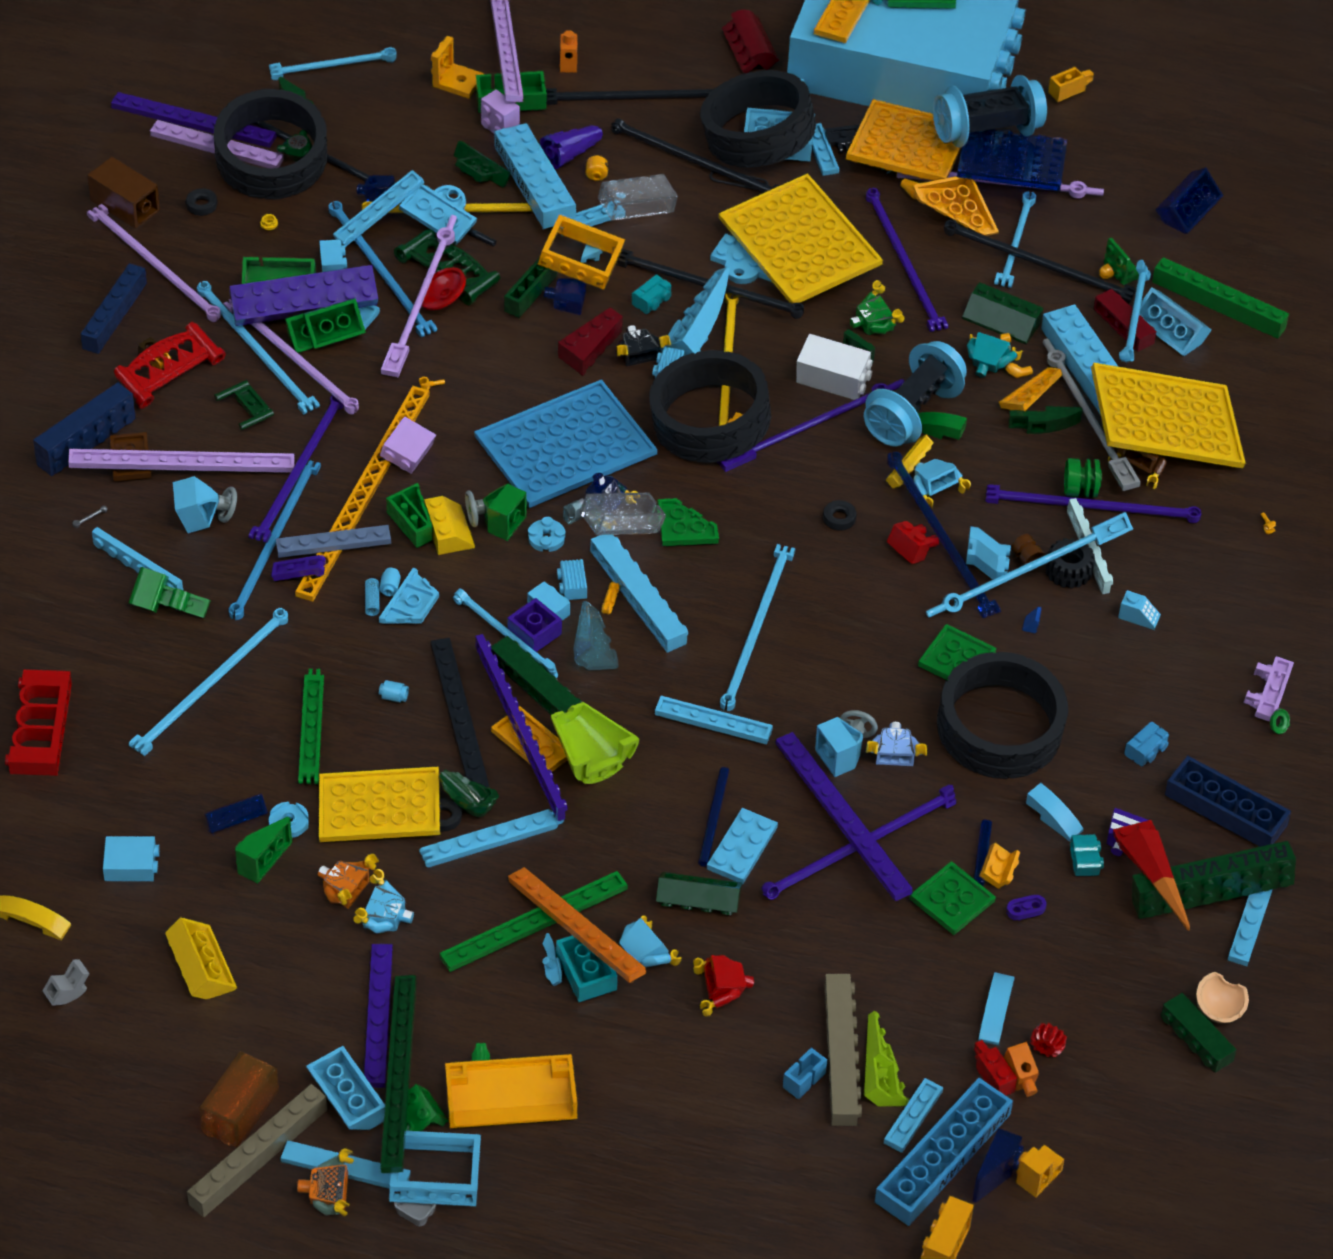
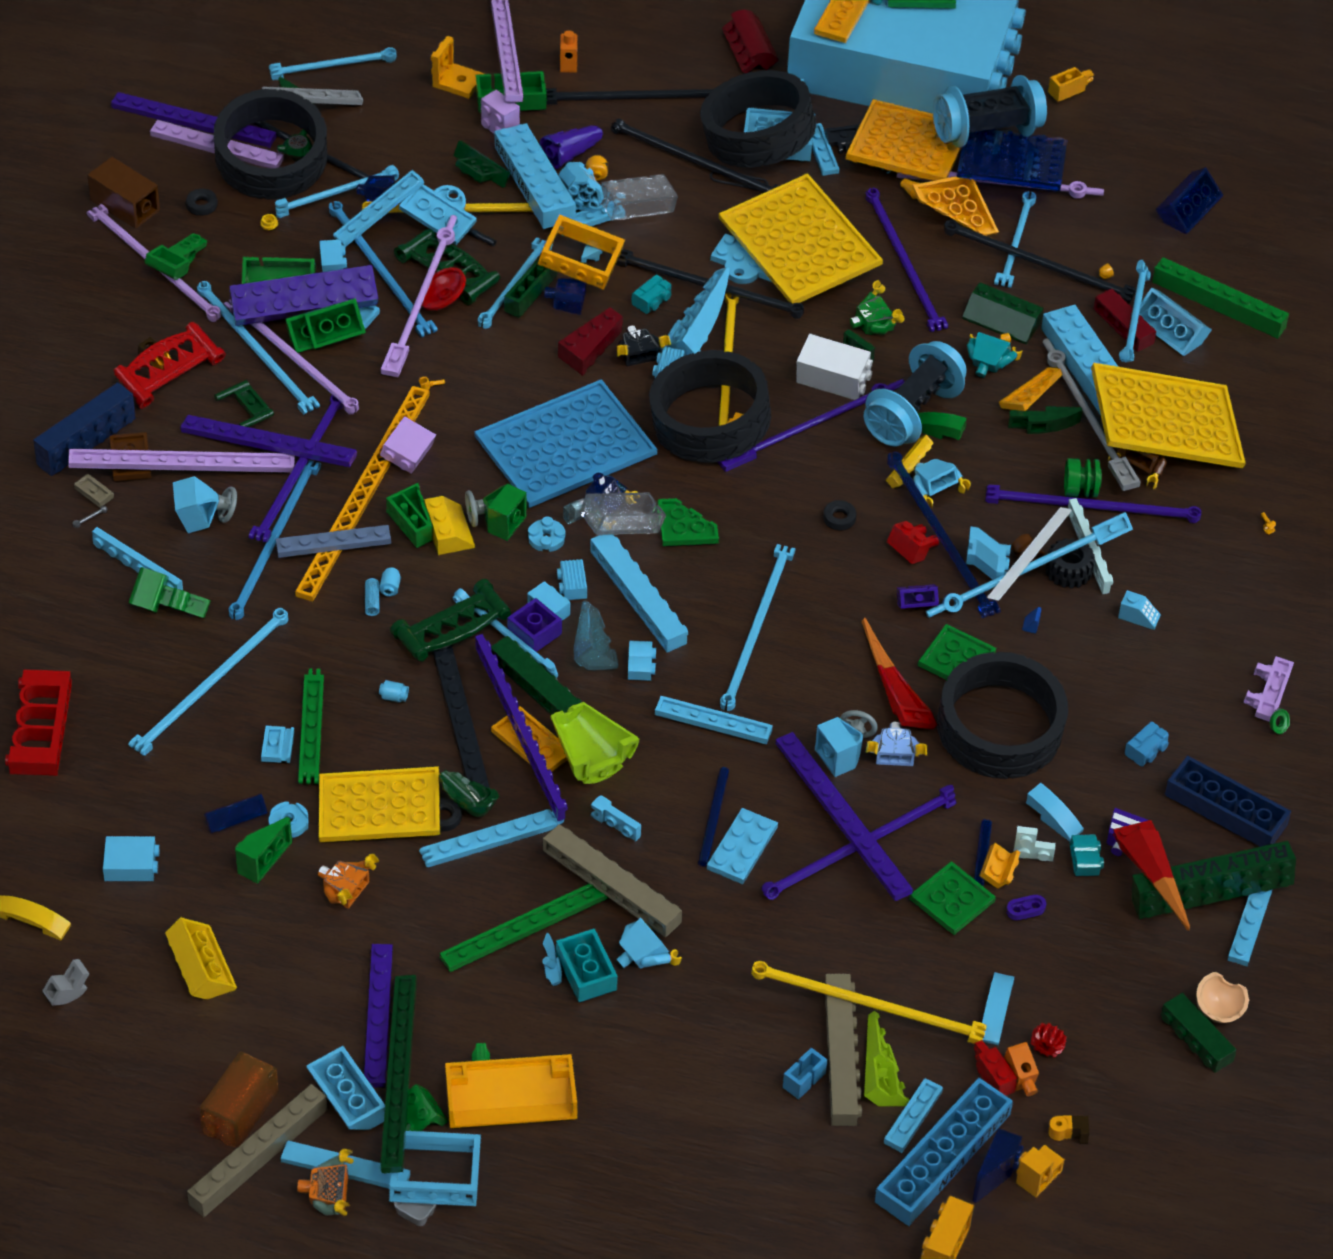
(94, 490): none -> dark tan plate
(113, 308): dark blue brick -> none
(175, 260): none -> green plate
(269, 441): none -> dark purple plate
(277, 744): none -> medium azure plate
(283, 205): none -> medium azure hinge
(299, 567): dark purple plate -> none
(326, 96): none -> light grey tile
(384, 908): medium azure torso -> none
(411, 601): medium azure wing -> none
(484, 598): none -> dark green piece
(486, 317): none -> medium azure hinge
(577, 925): orange plate -> none
(582, 186): none -> medium azure brick
(610, 598): light orange axle -> none
(612, 880): none -> dark tan brick
(614, 818): none -> medium azure plate
(640, 660): none -> medium azure brick
(698, 892): dark green slope -> none
(724, 980): red torso -> none
(903, 700): none -> red plate
(917, 596): none -> dark purple brick
(975, 1032): none -> yellow hinge
(1018, 372): light orange arm -> none
(1029, 553): none -> white sticker
(1030, 848): none -> light aqua plate
(1069, 1128): none -> leg
(1122, 267): green bracket -> none

